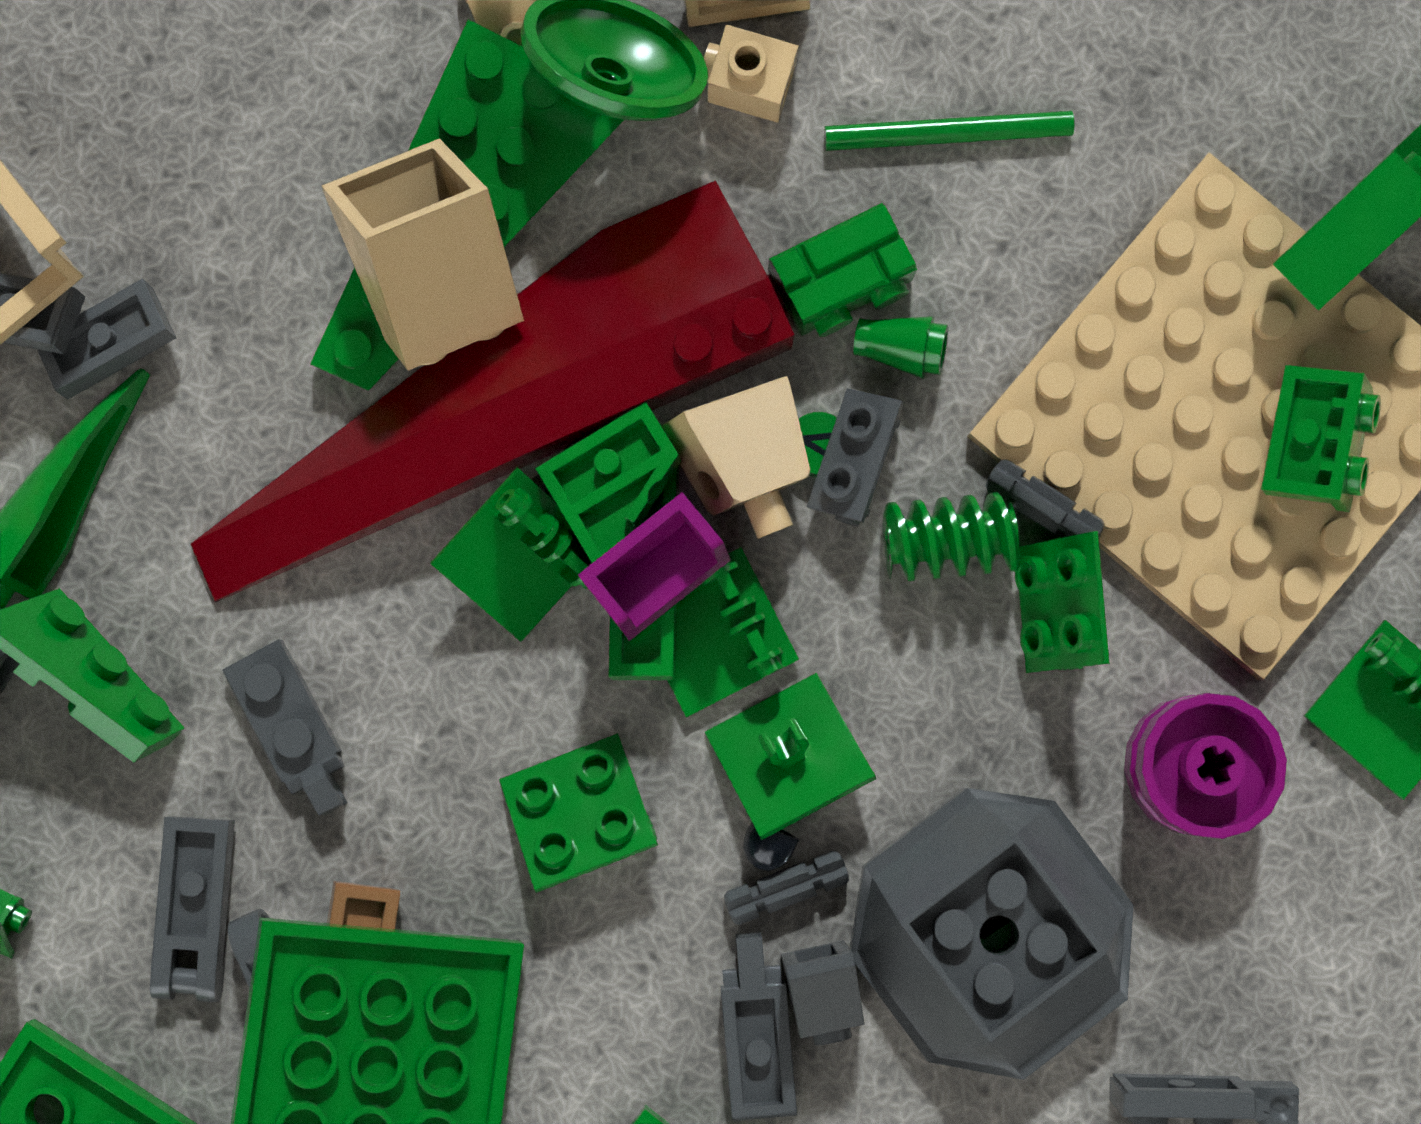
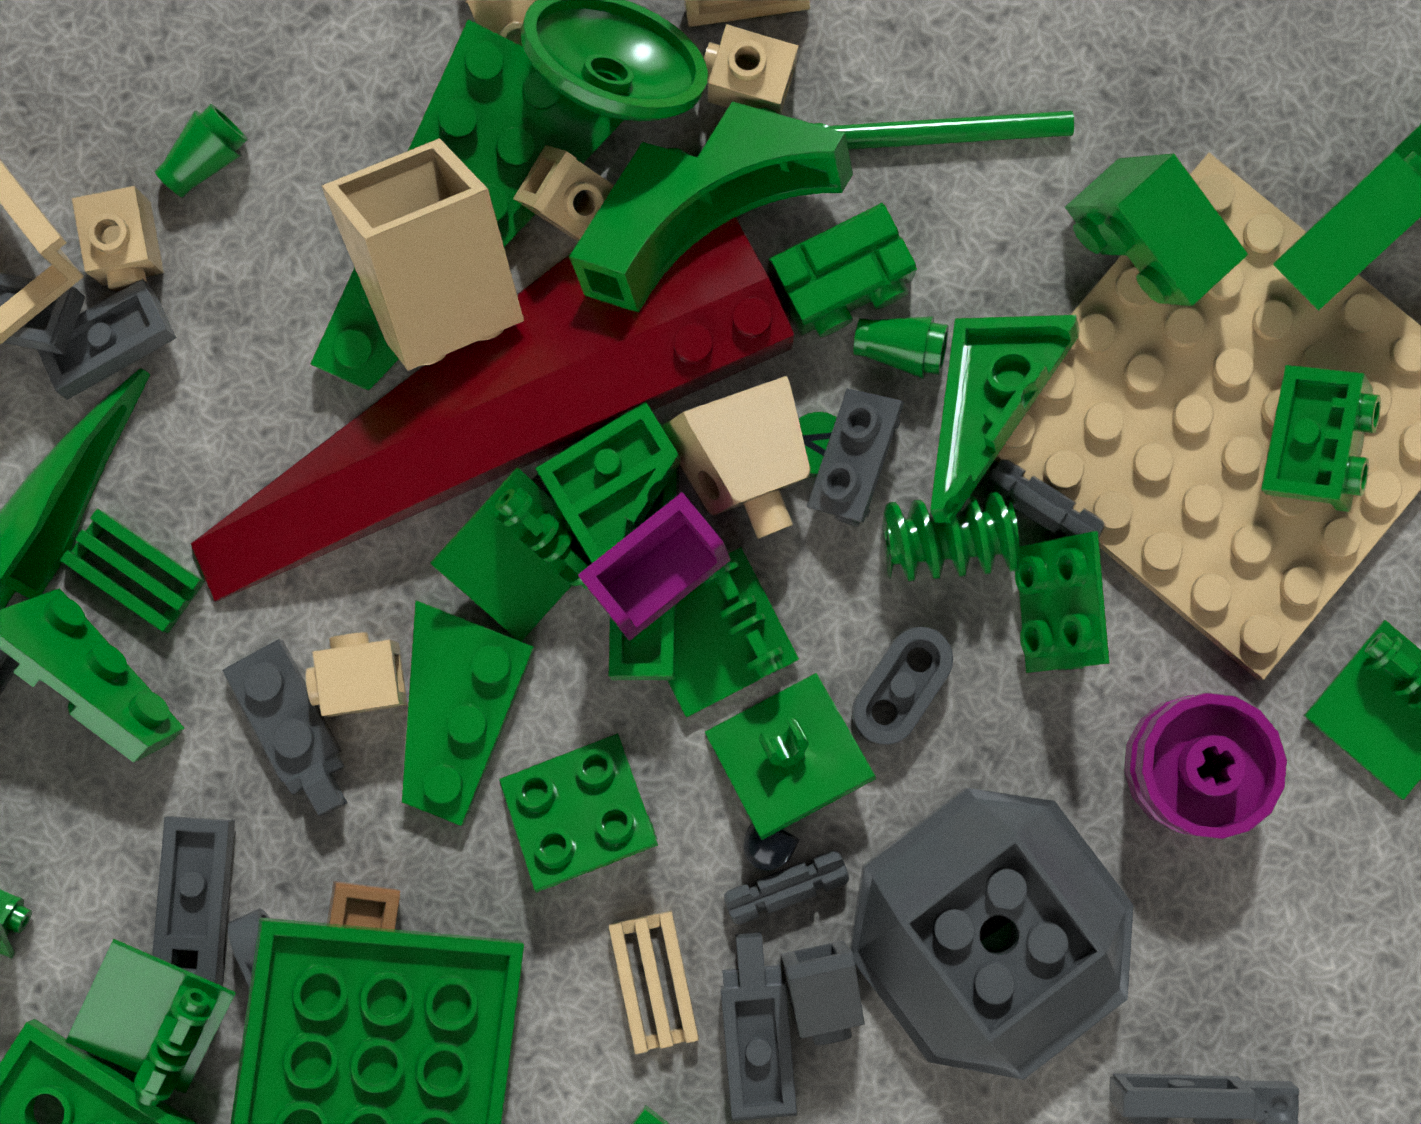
(89, 540): none -> green tile
(117, 237): none -> tan brick
(150, 1020): none -> green hinge
(201, 150): none -> green cone
(356, 676): none -> tan brick
(456, 708): none -> green wing
(552, 189): none -> tan brick
(665, 1036): none -> tan tile
(676, 199): none -> green arch
(901, 686): none -> dark grey plate
(990, 386): none -> green wing
(1162, 224): none -> green brick

